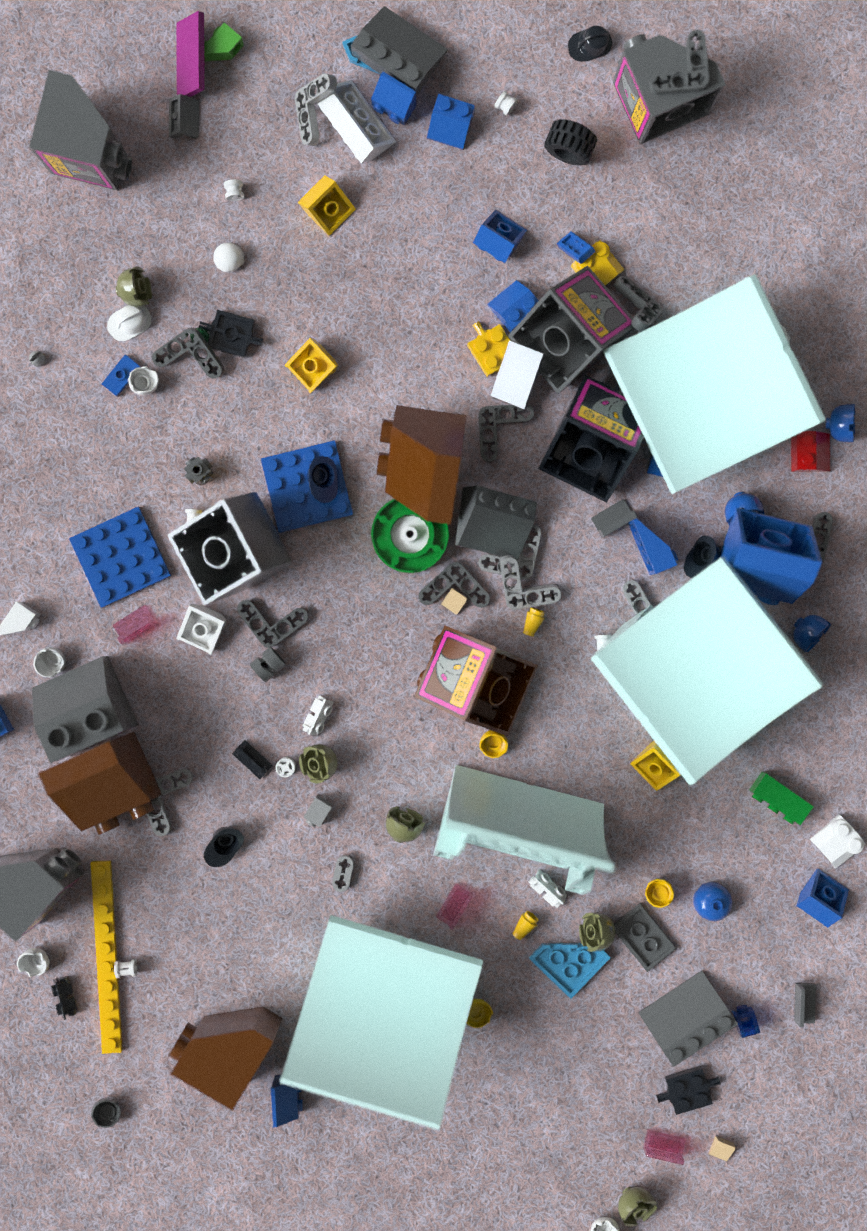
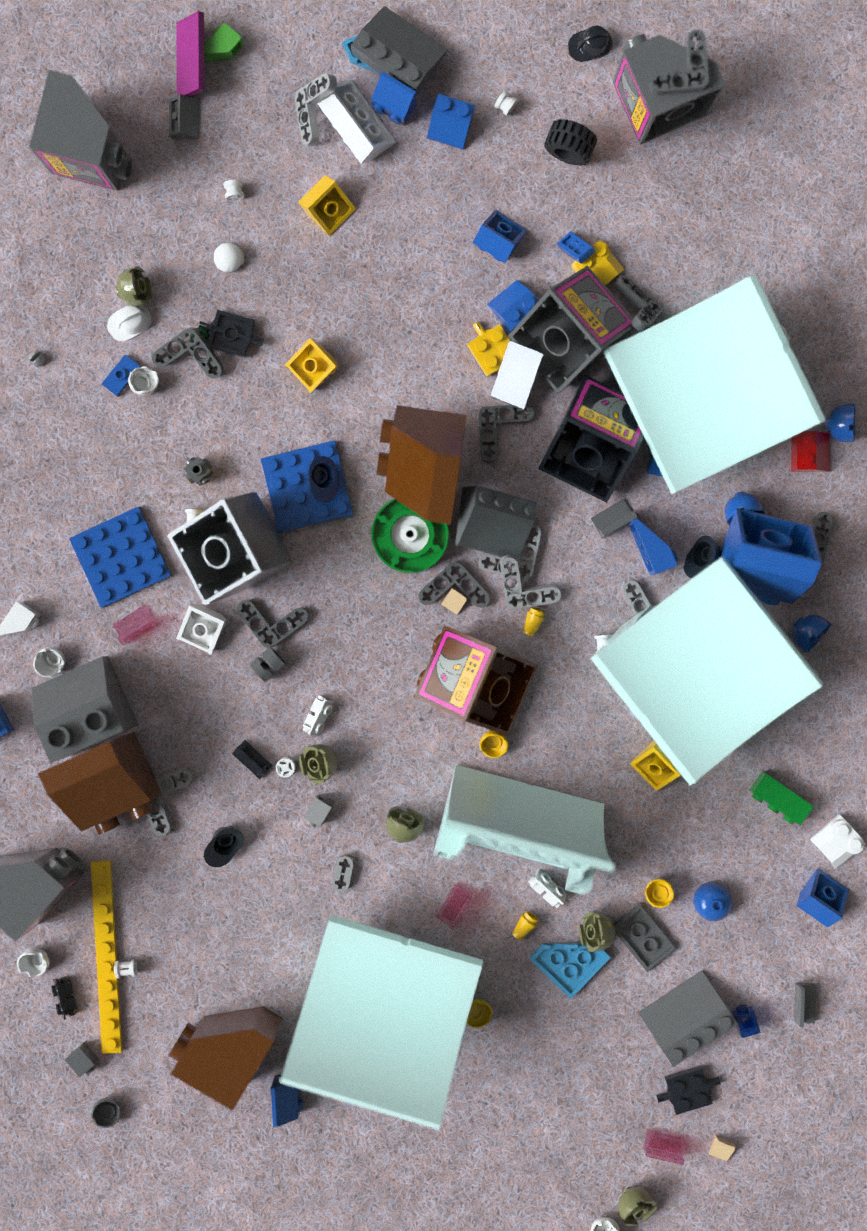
(82, 1060): none -> dark grey brick

